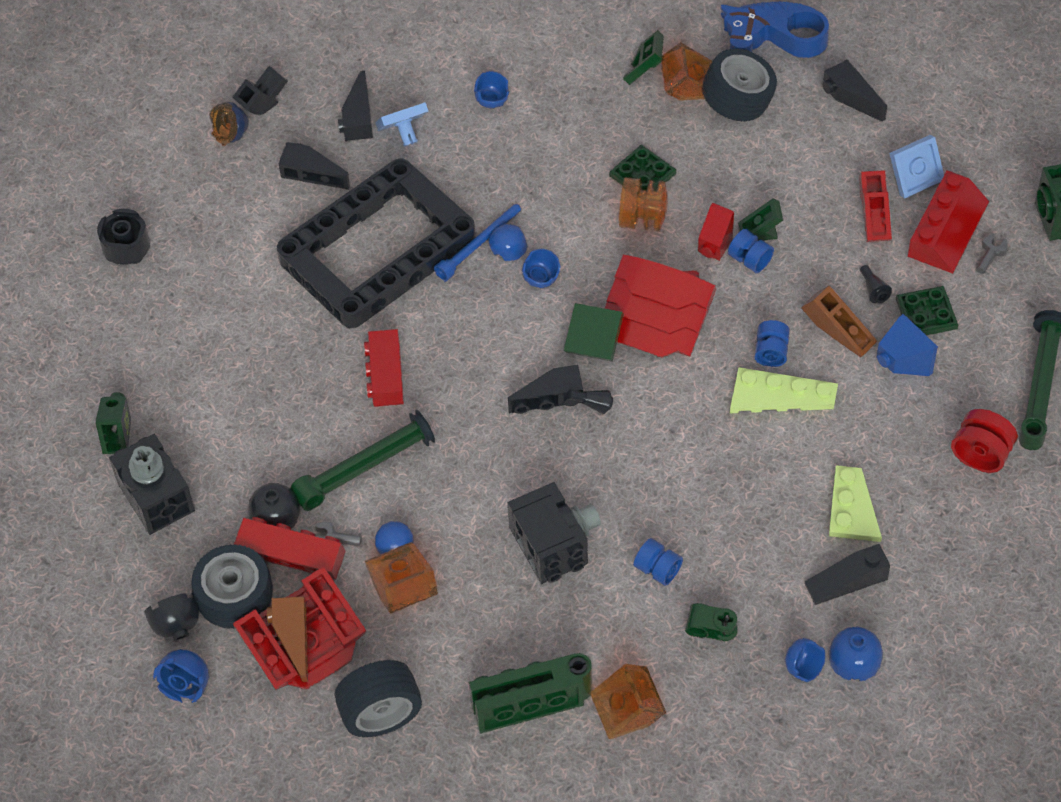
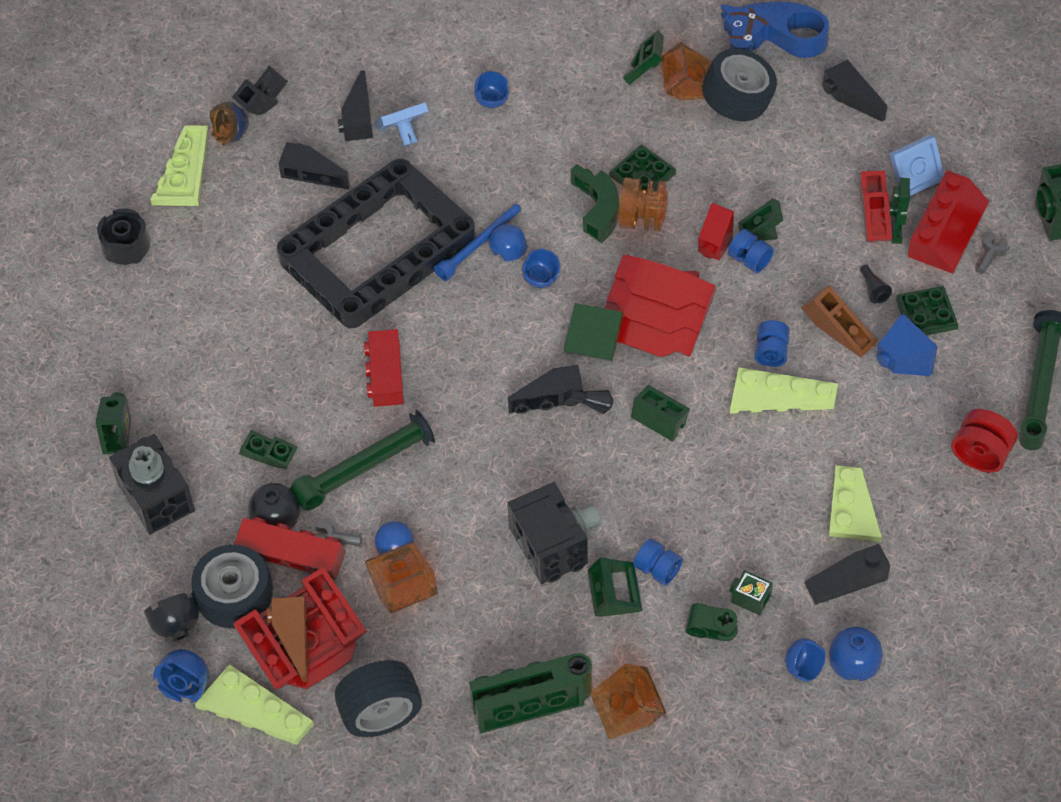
(184, 171): none -> yellowish green wing
(247, 702): none -> yellowish green wing
(268, 451): none -> dark green slope
(603, 217): none -> dark green arch
(603, 587): none -> dark green tile
(659, 412): none -> dark green hinge
(751, 592): none -> dark green brick
(899, 208): none -> dark green wing

